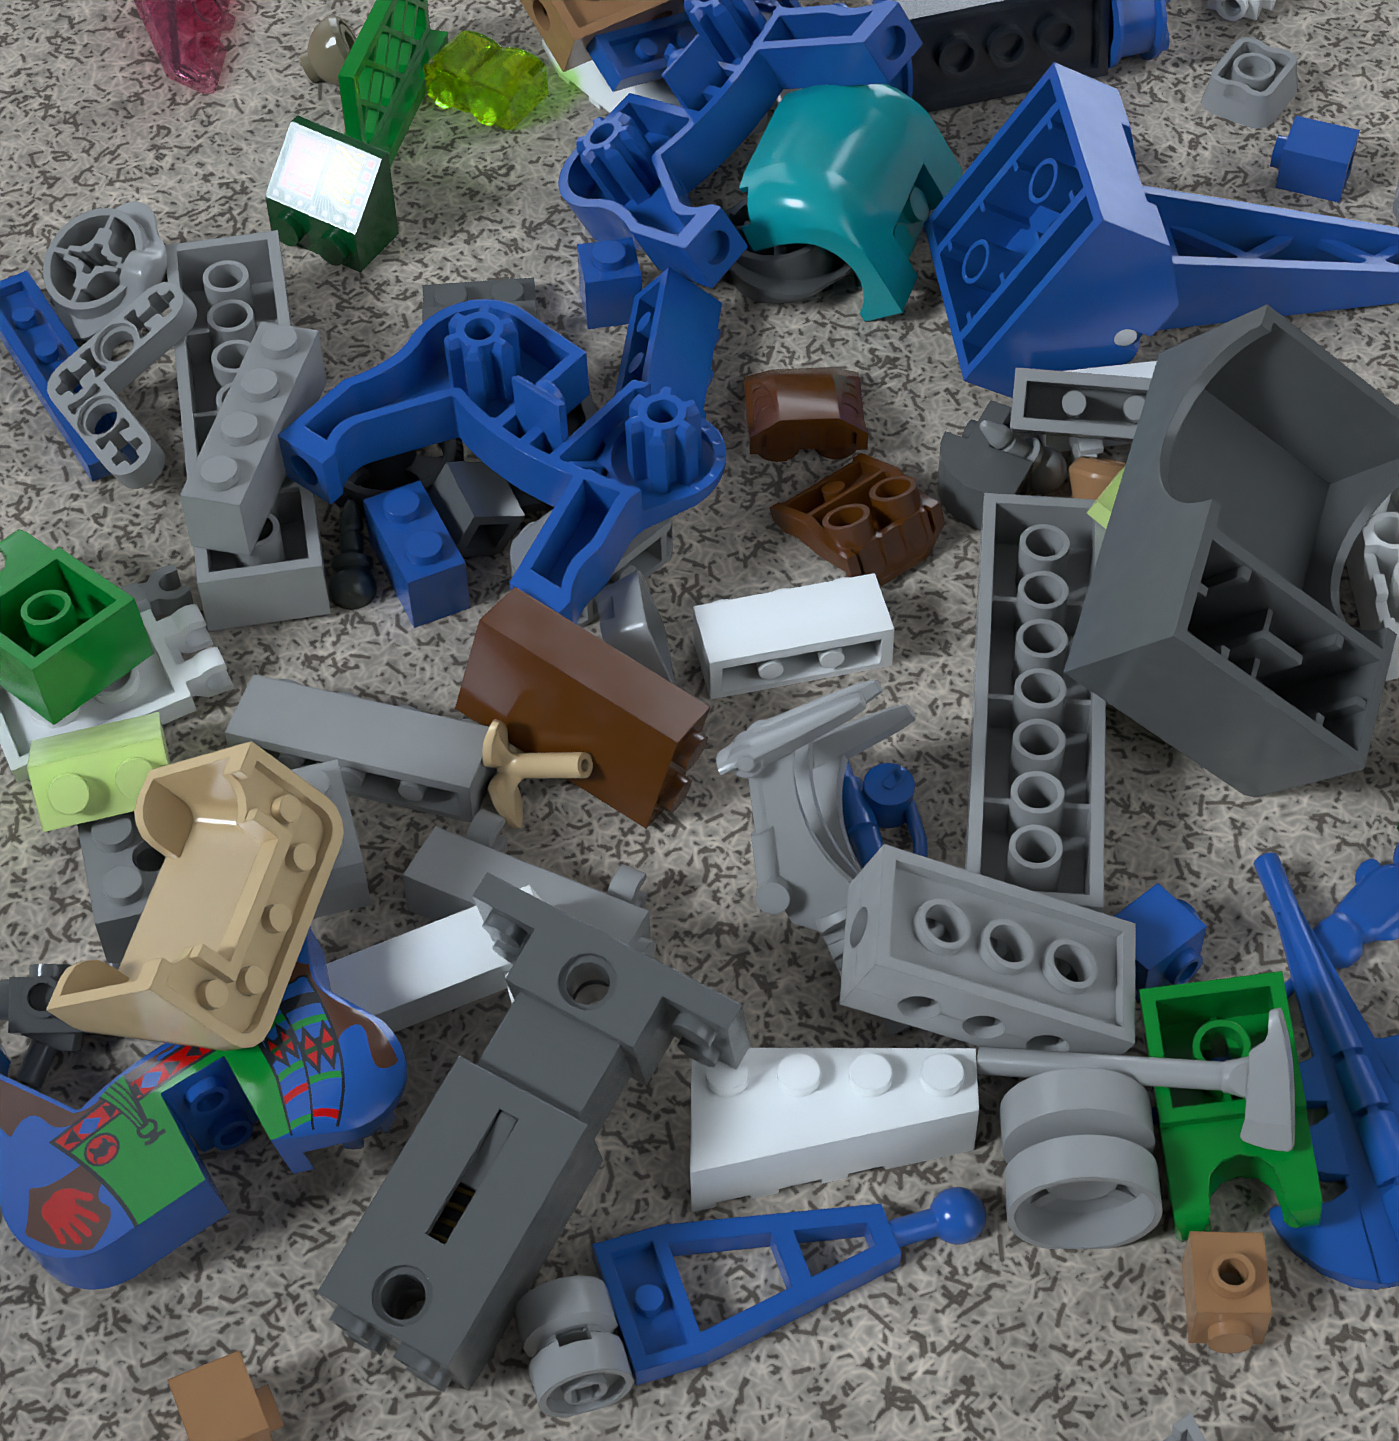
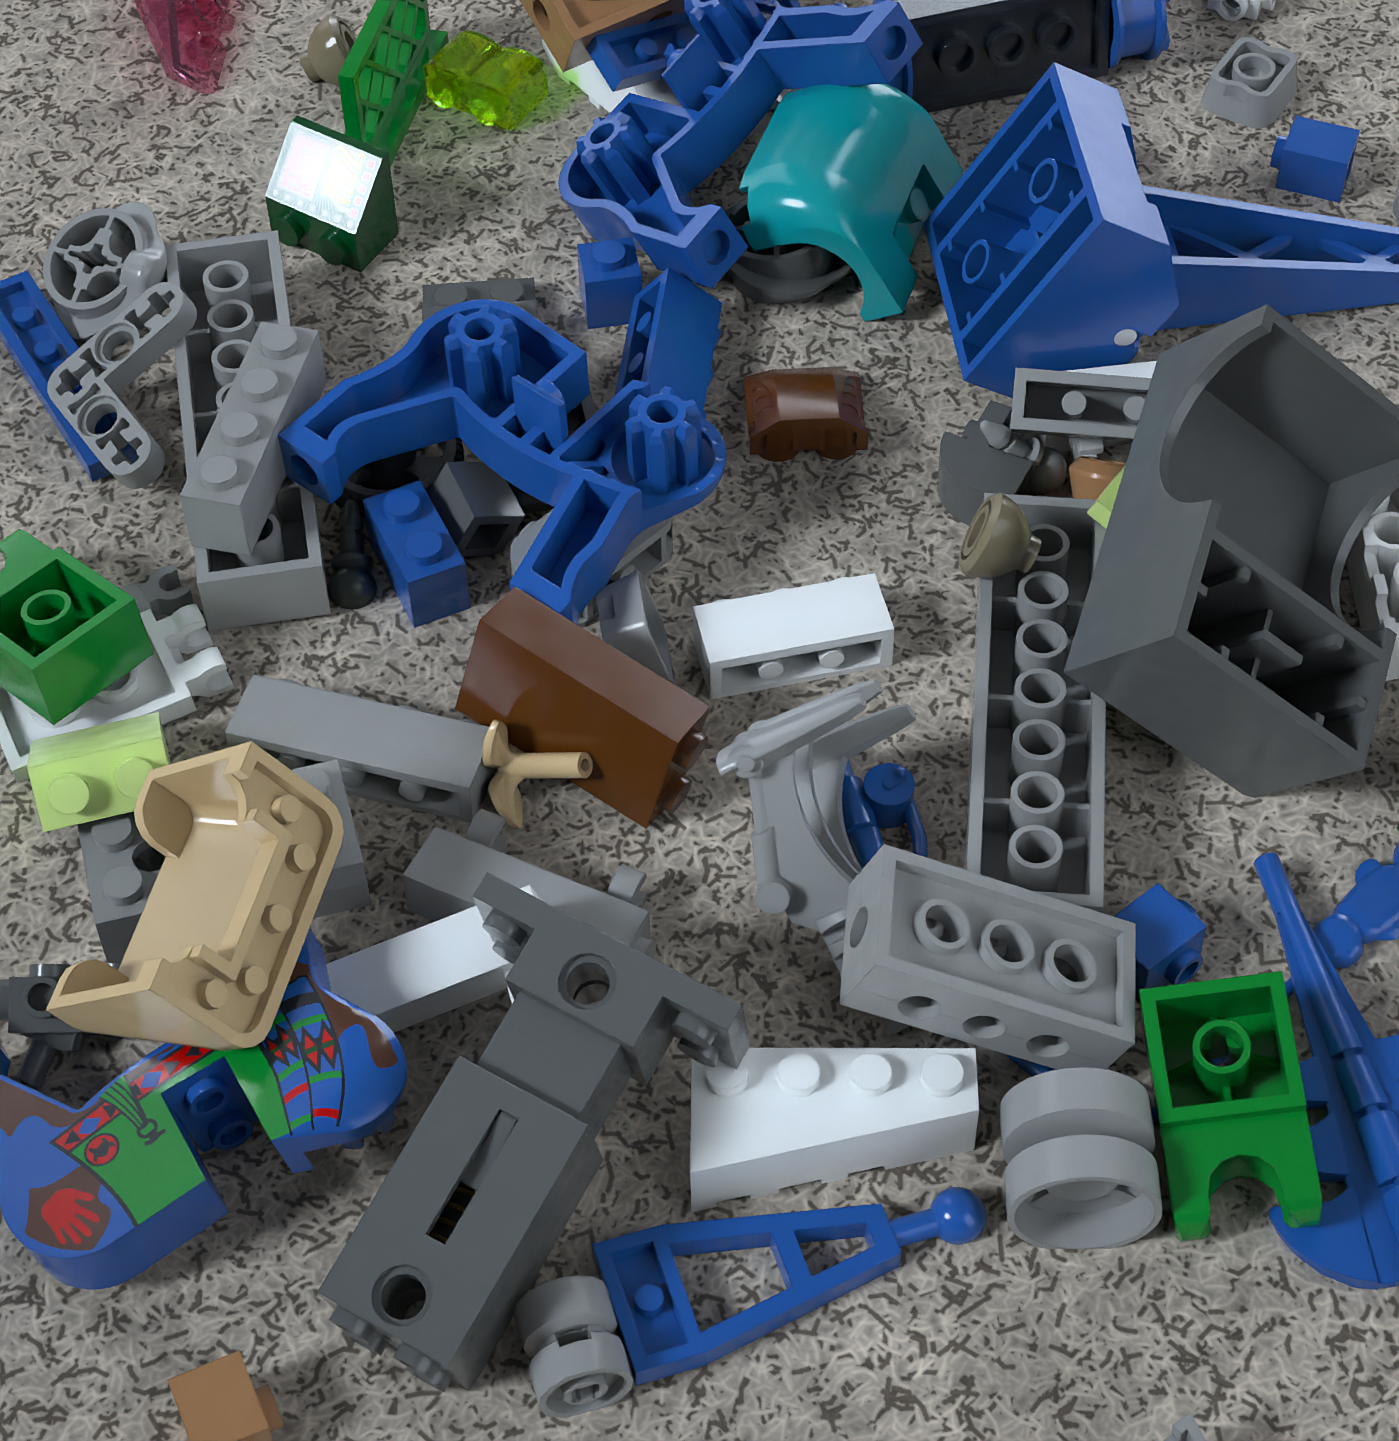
(864, 519): reddish brown slope -> none
(998, 540): none -> dark tan brick
(1226, 1290): medium nougat brick -> none
(1261, 1078): light grey piece -> none

